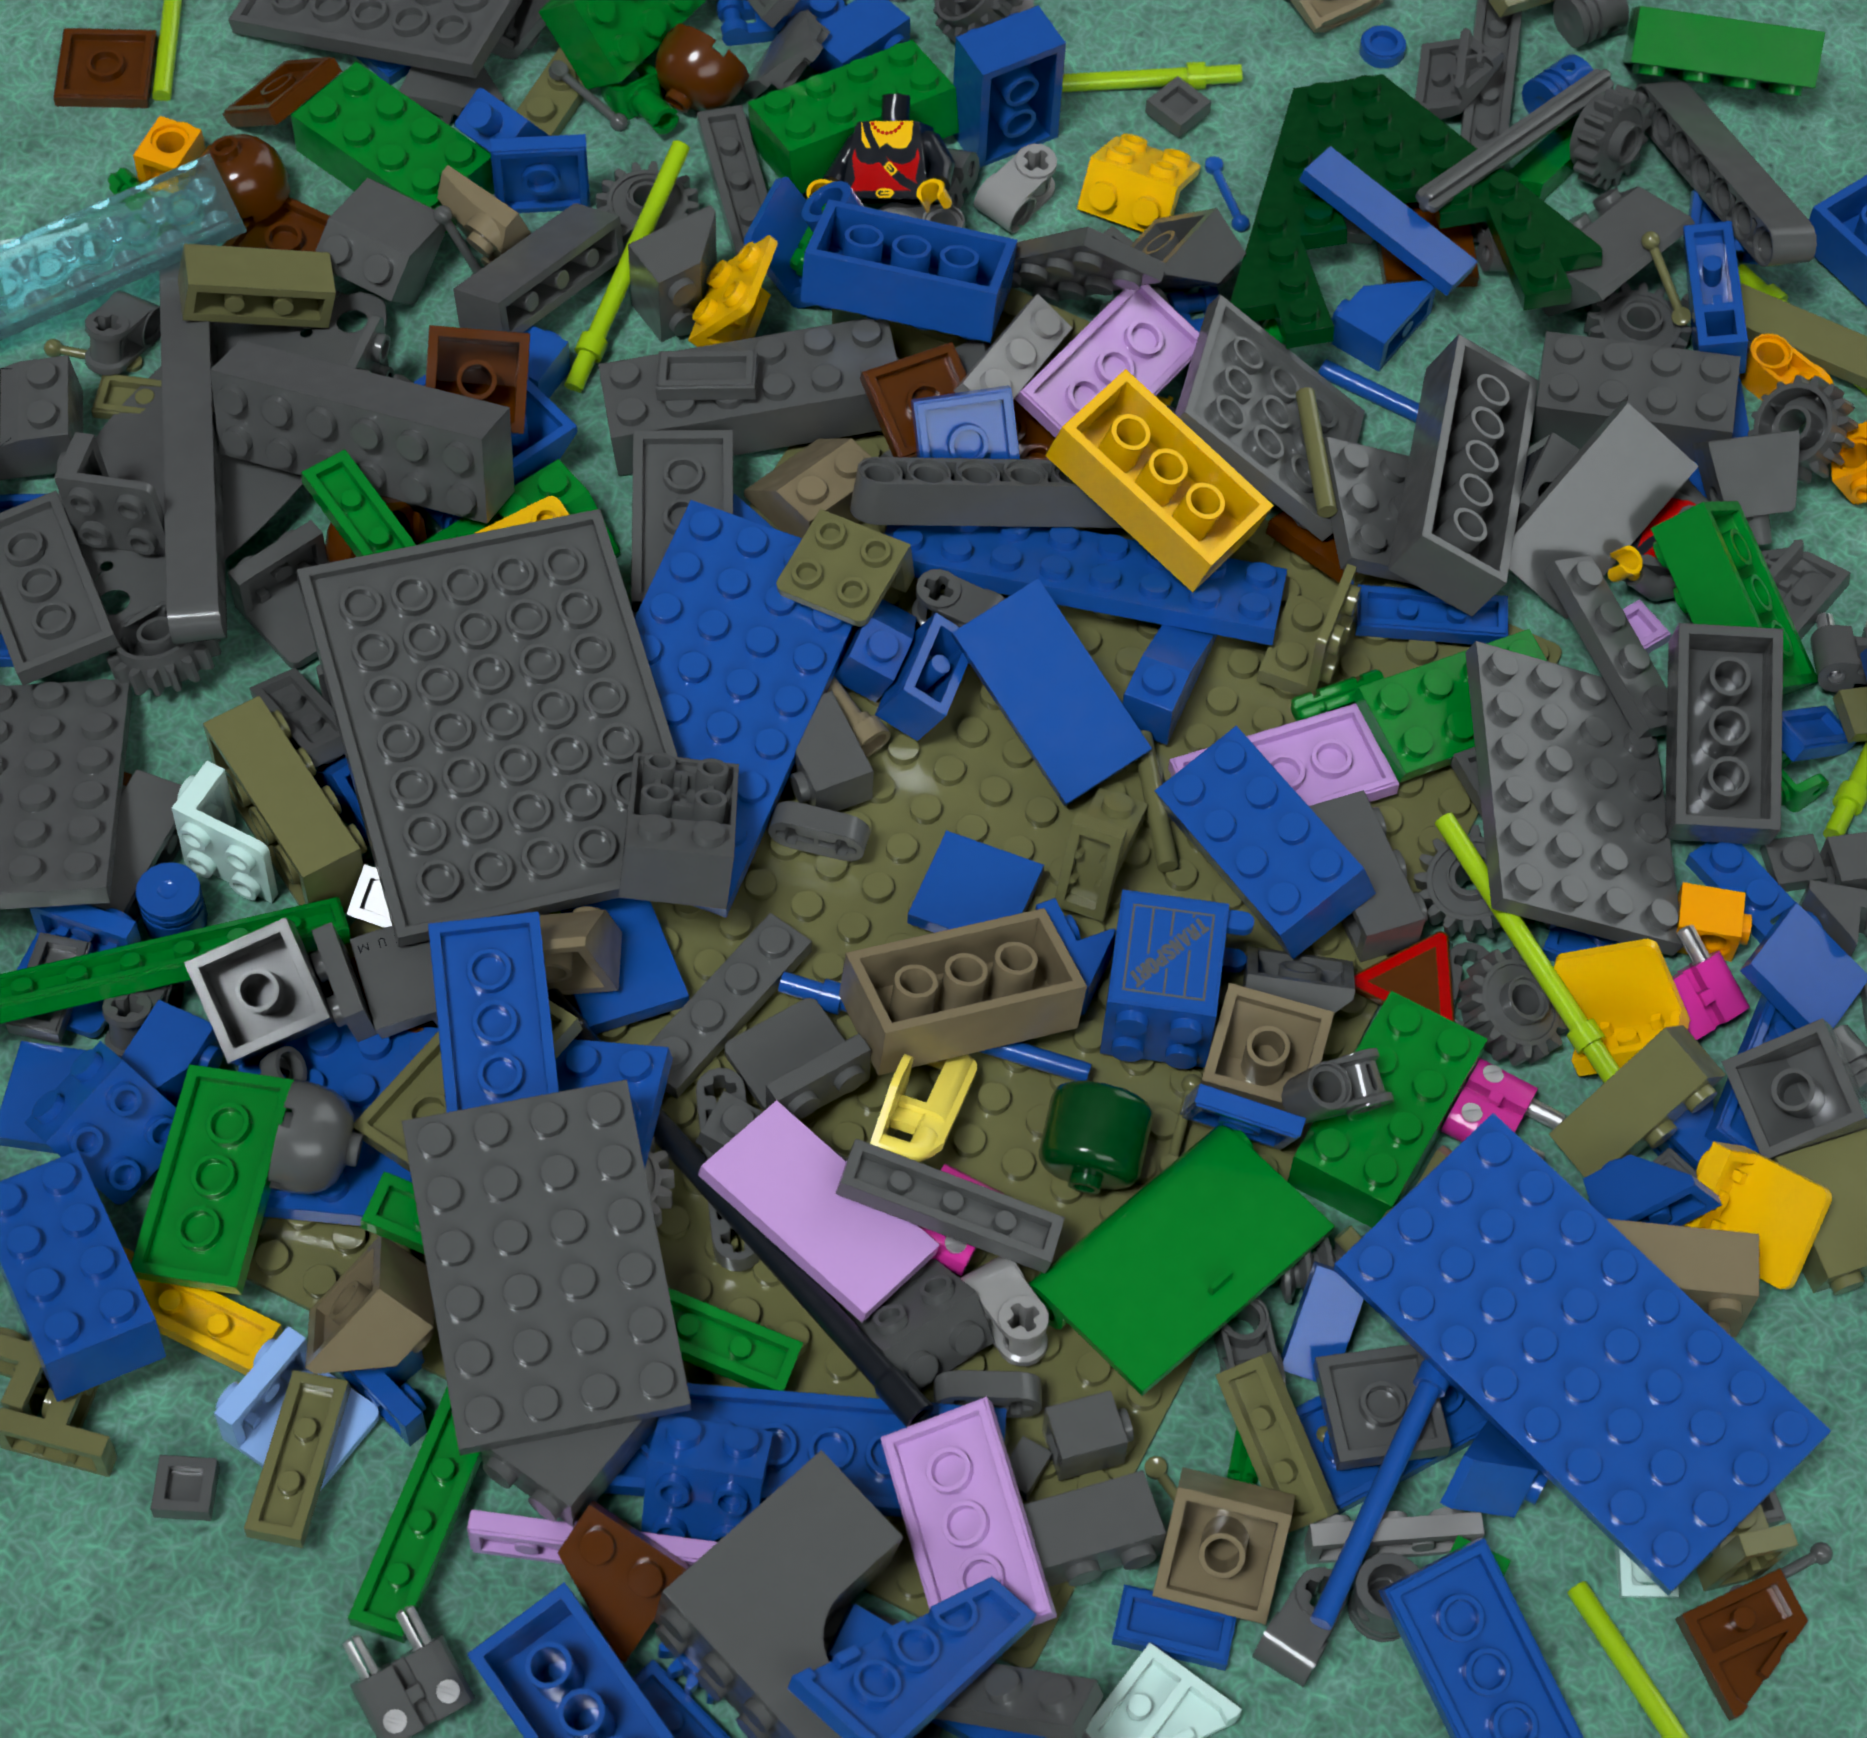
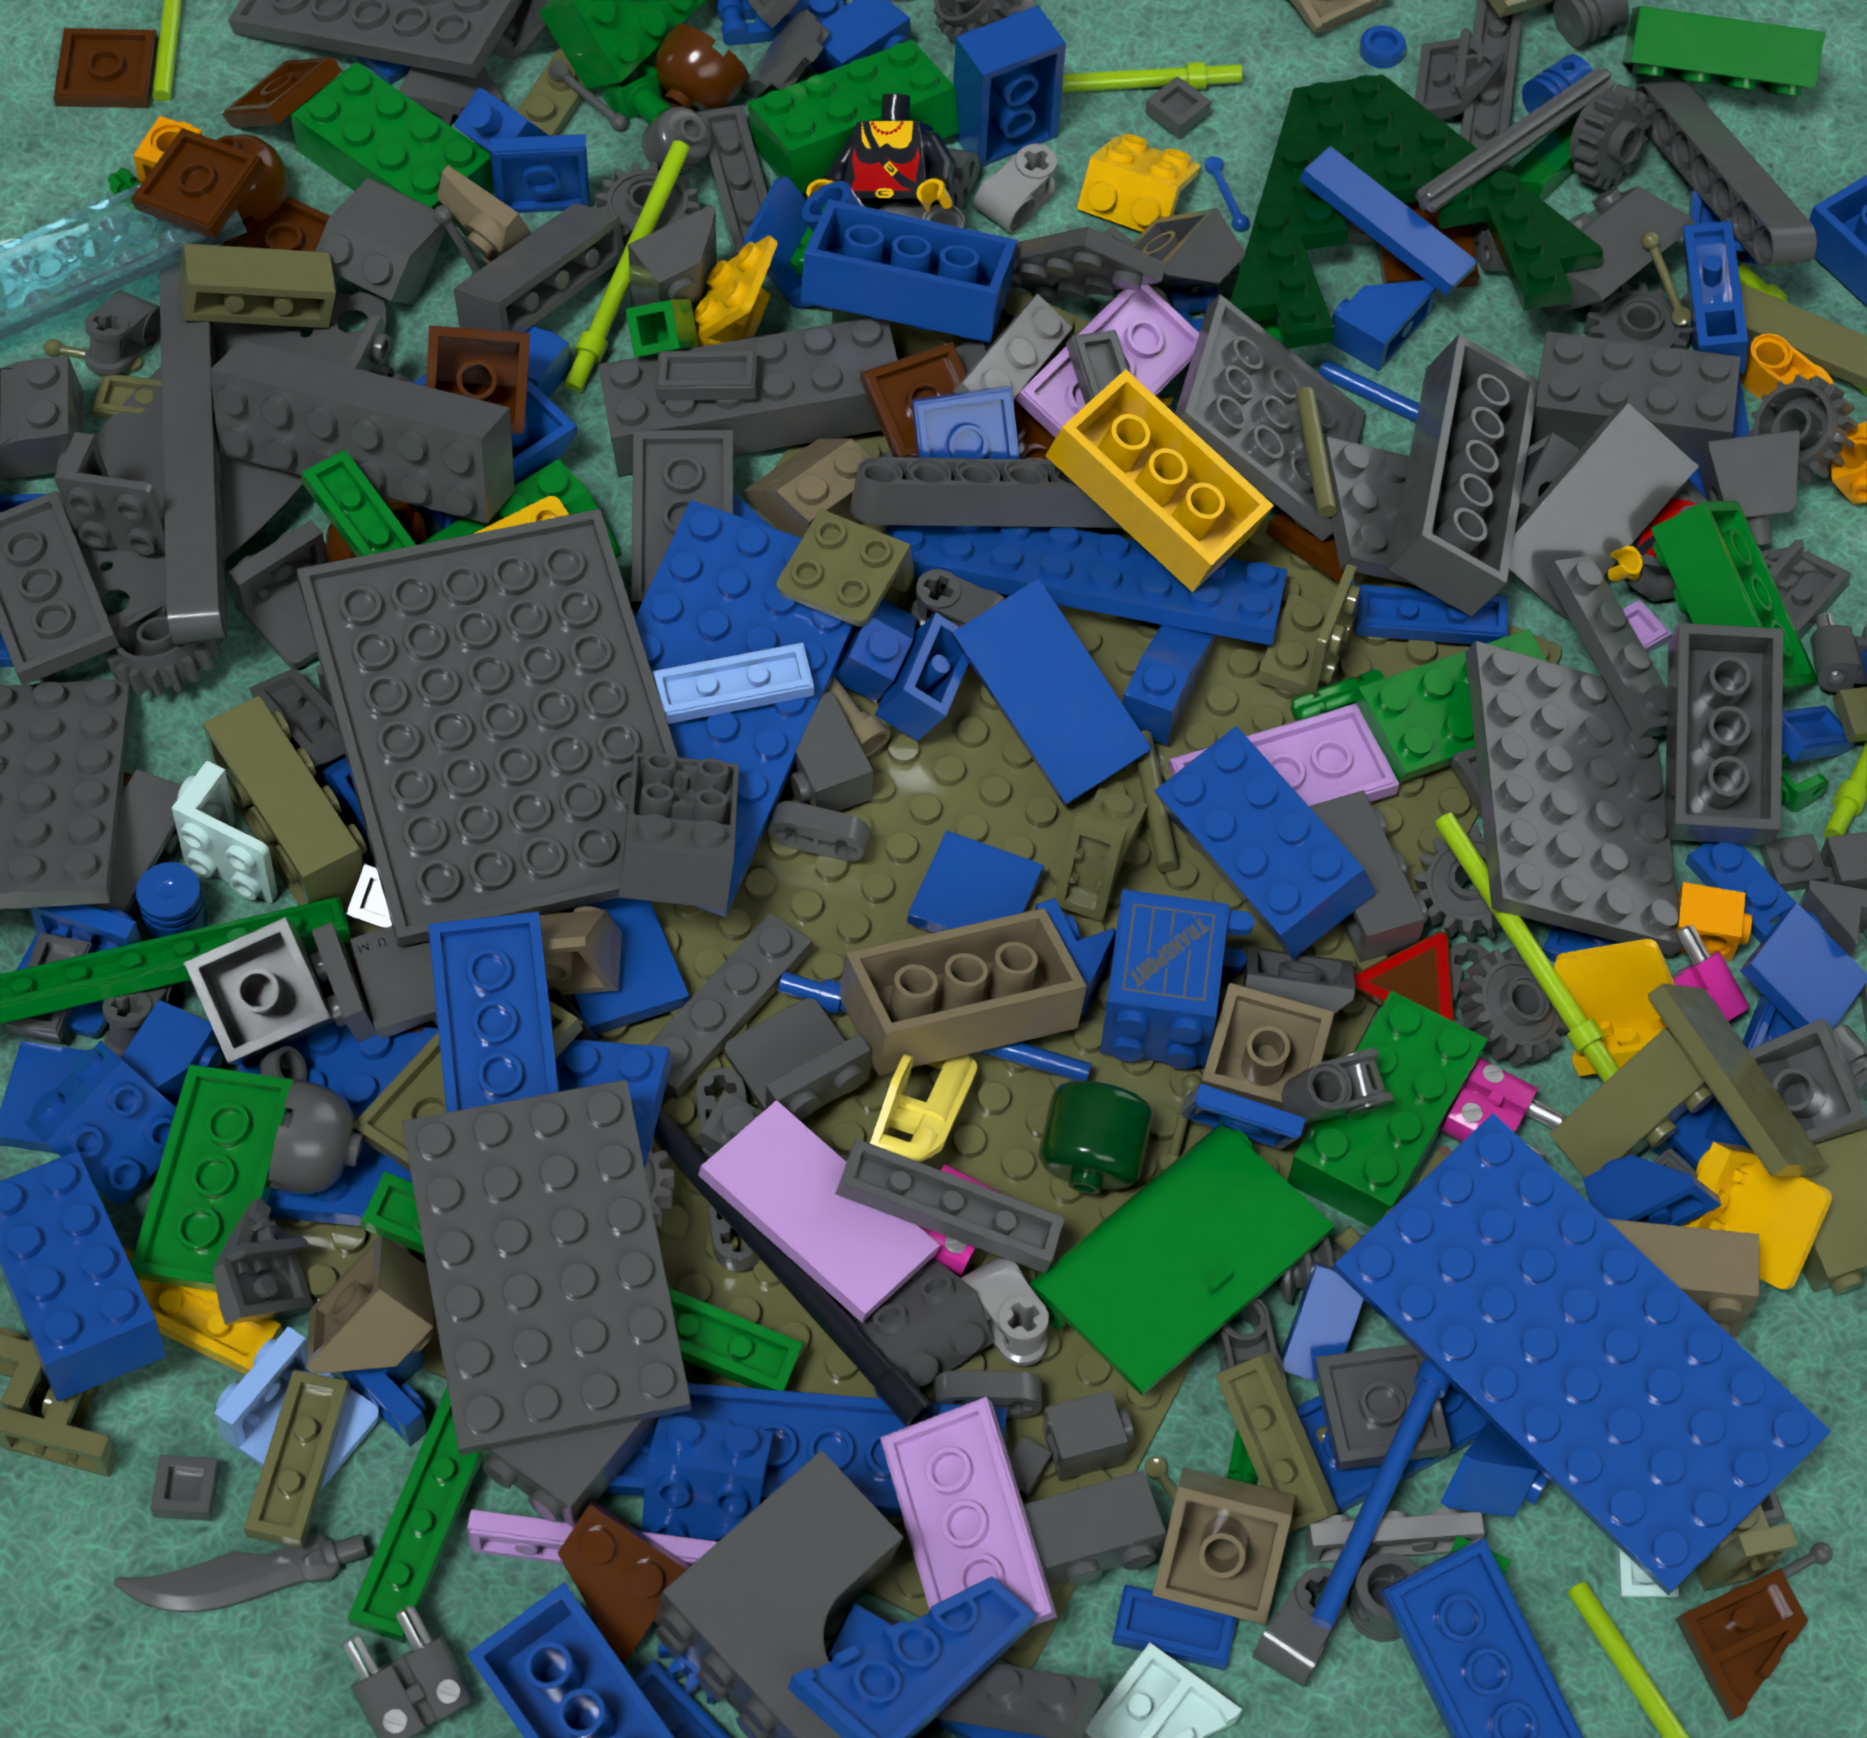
(198, 183): none -> reddish brown tile
(243, 1576): none -> dark grey sword
(260, 1271): none -> dark grey slope
(662, 327): none -> green brick
(680, 125): none -> dark grey head
(734, 683): none -> light blue tile
(1096, 361): none -> dark grey tile
(1737, 1081): none -> olive tile

